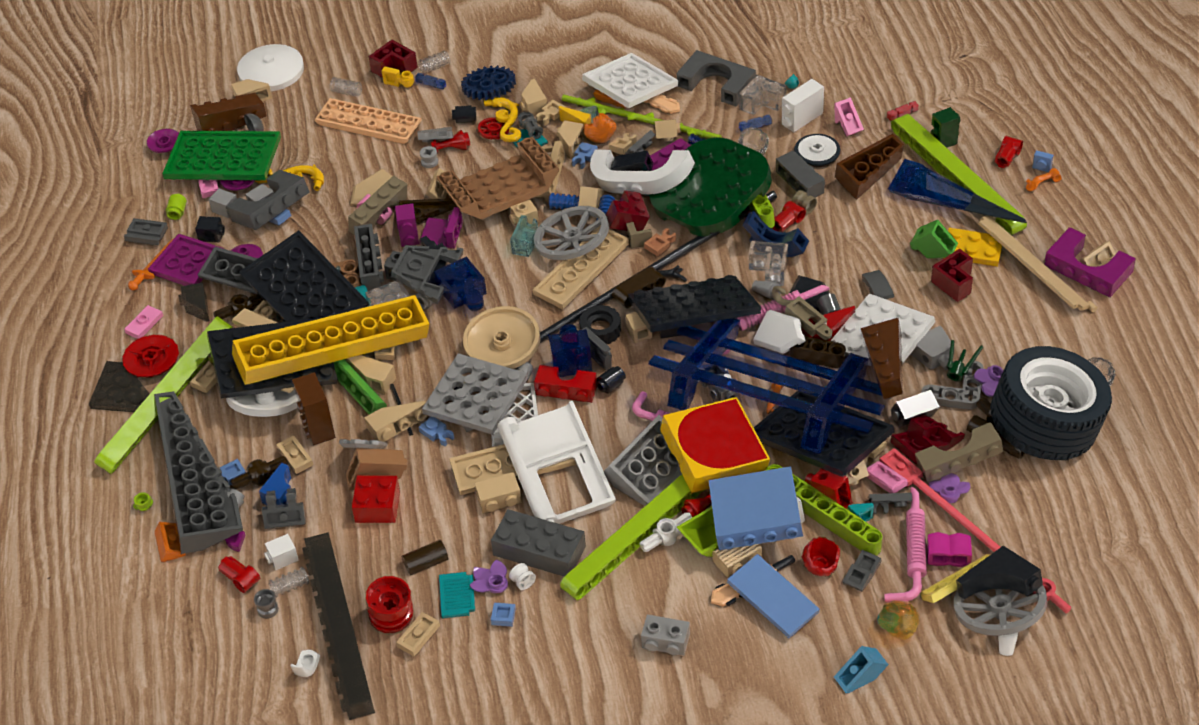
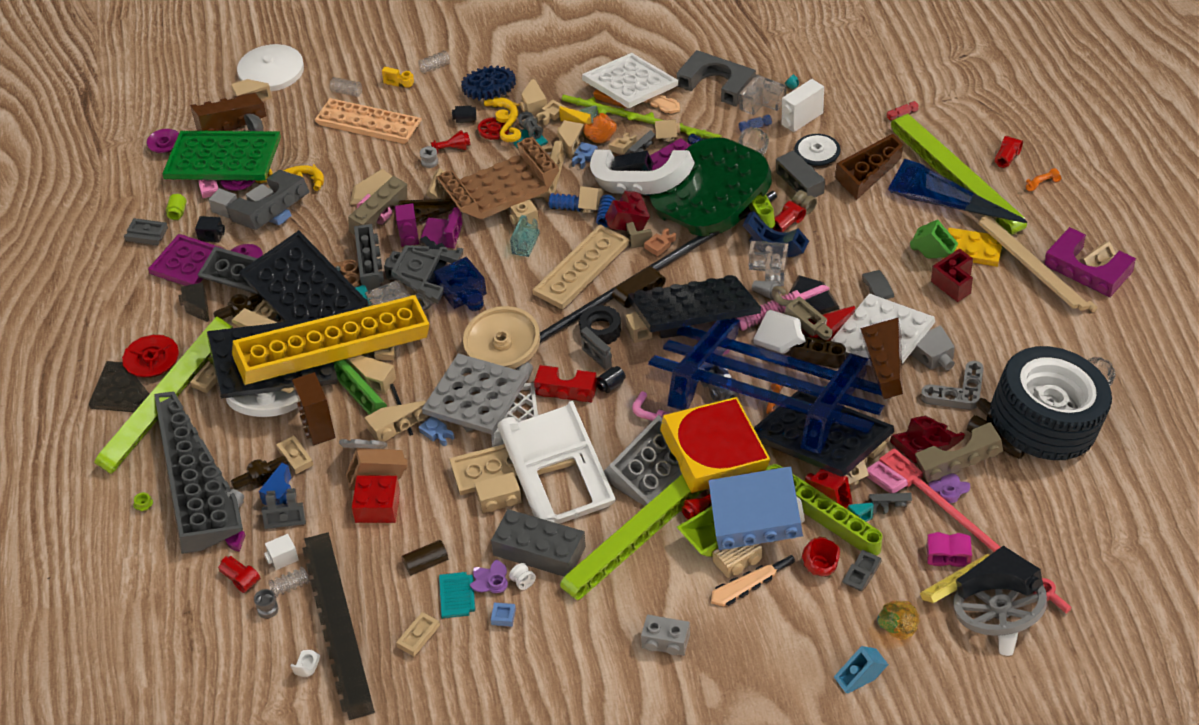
(143, 274): orange sword -> none
(143, 322): bright pink plate -> none
(168, 541): orange slope -> none
(232, 470): medium blue plate -> none
(389, 604): red wheel -> none
(393, 56): dark red brick -> none
(430, 81): clear blue axle -> none
(439, 133): light grey wing -> none
(570, 350): clear blue brick -> none
(572, 235): light grey wheel -> none
(665, 533): white axle -> none
(673, 273): black bar -> none
(773, 596): medium blue tile -> none
(828, 304): dark grey brick -> none
(847, 115): bright pink slope -> none
(914, 406): brick -> none
(915, 550): bright pink piece -> none
(946, 126): dark green brick -> none
(957, 368): dark green plant -> none
(989, 379): medium lavender plate -> none
(1042, 161): medium blue plate -> none

